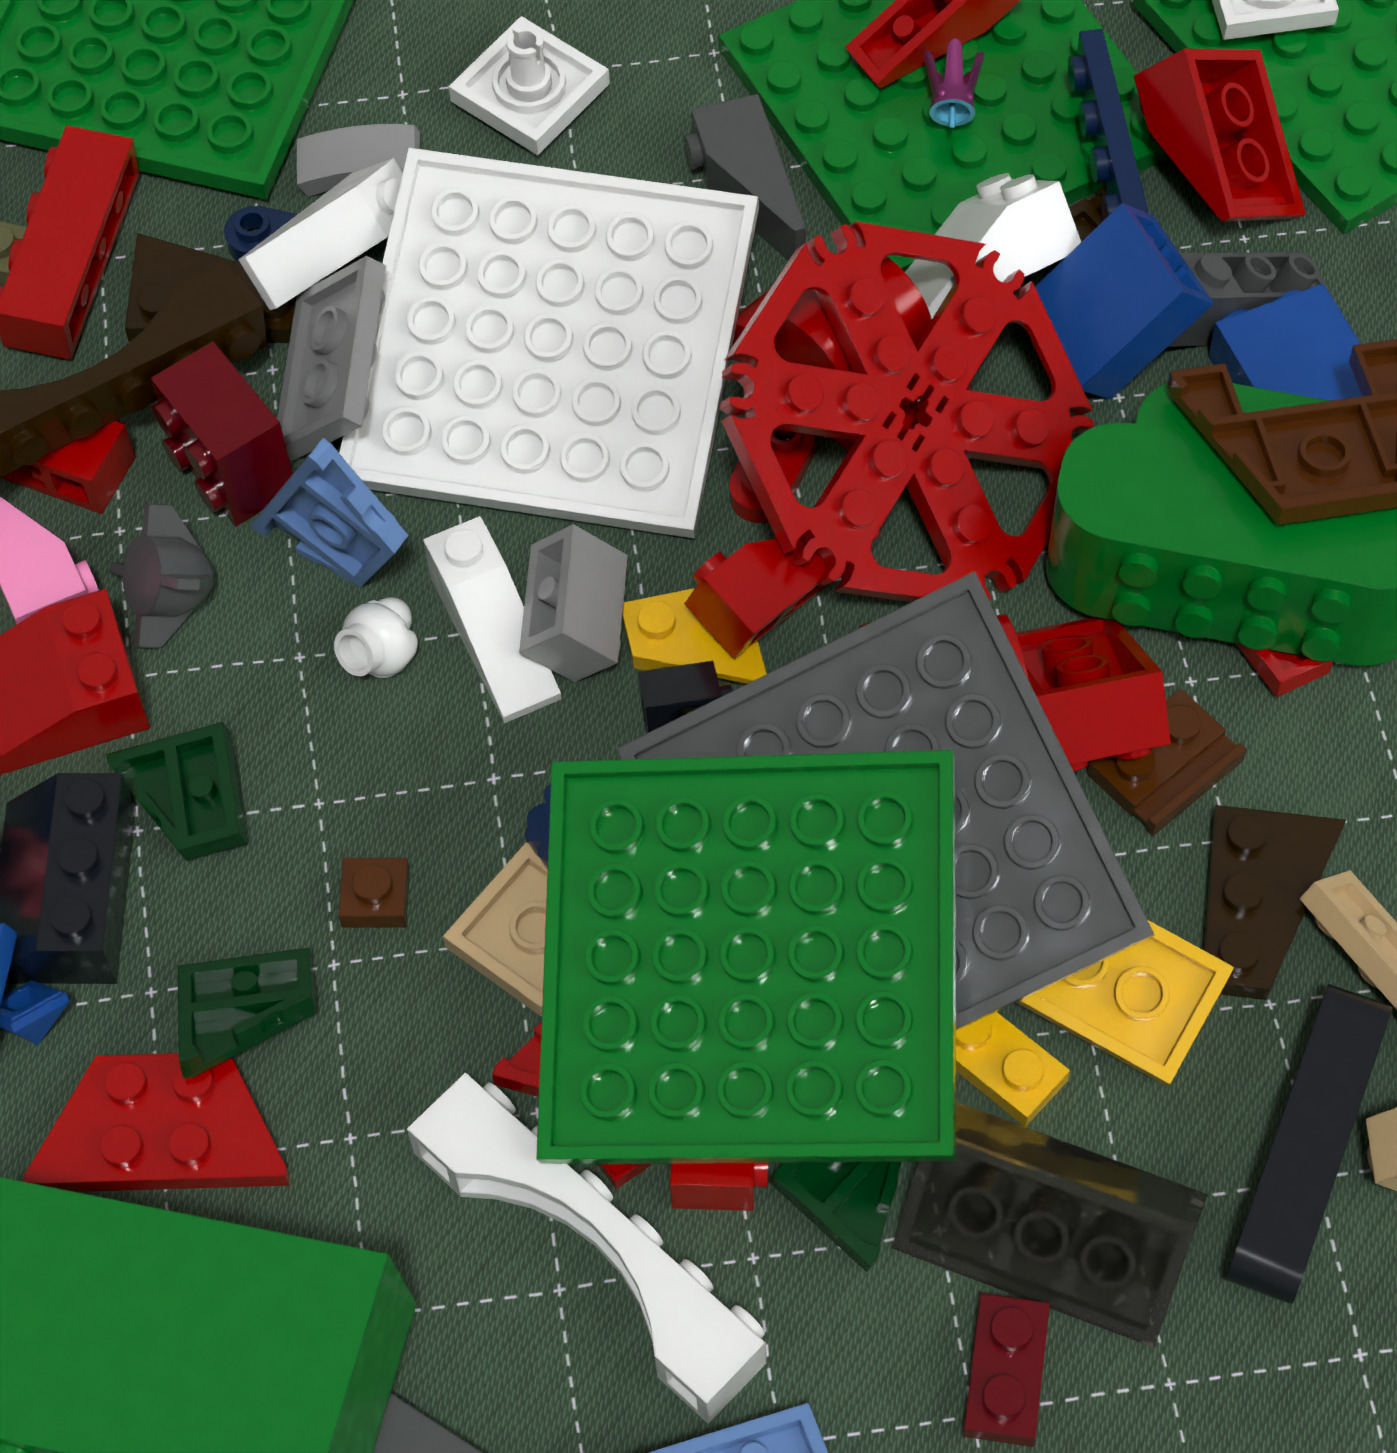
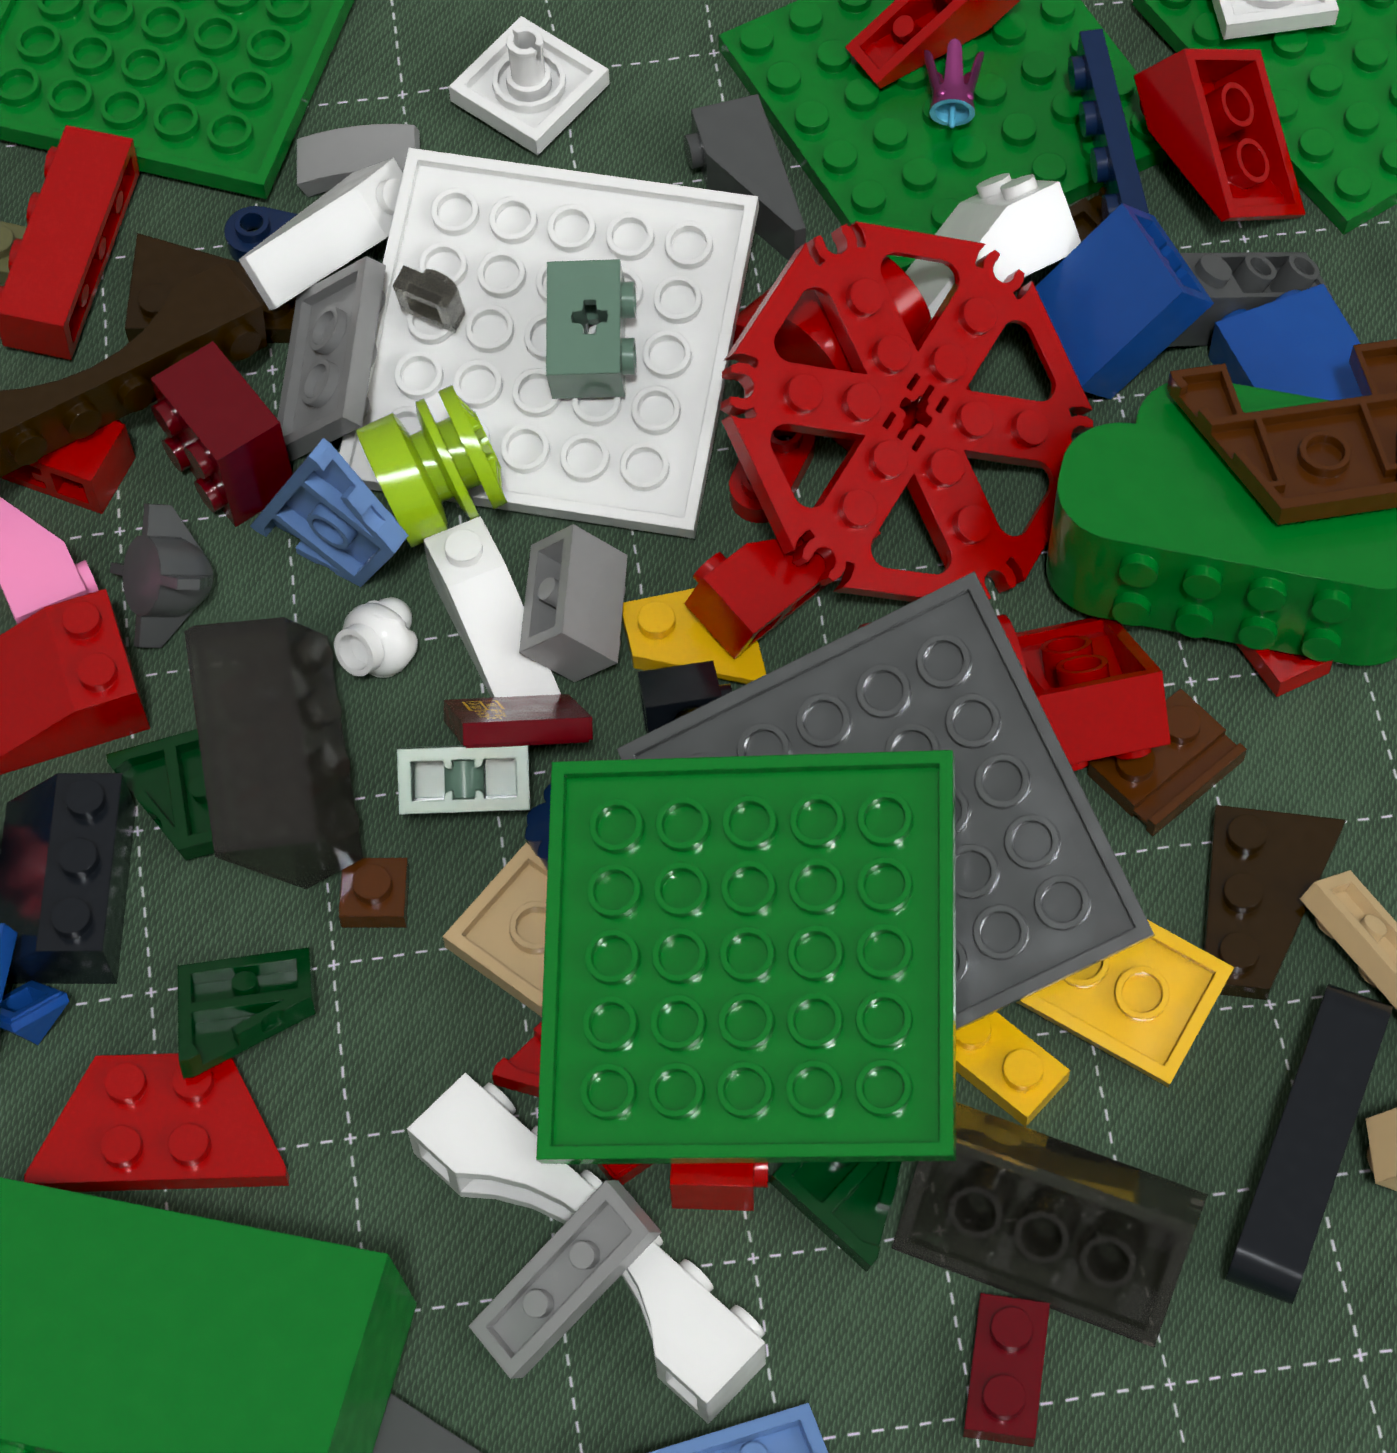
(273, 749): none -> clear smoke slope
(430, 297): none -> clear smoke plate
(432, 465): none -> lime wheel
(462, 779): none -> brick
(518, 721): none -> dark red tile
(564, 1279): none -> light grey plate
(584, 296): none -> sand green brick

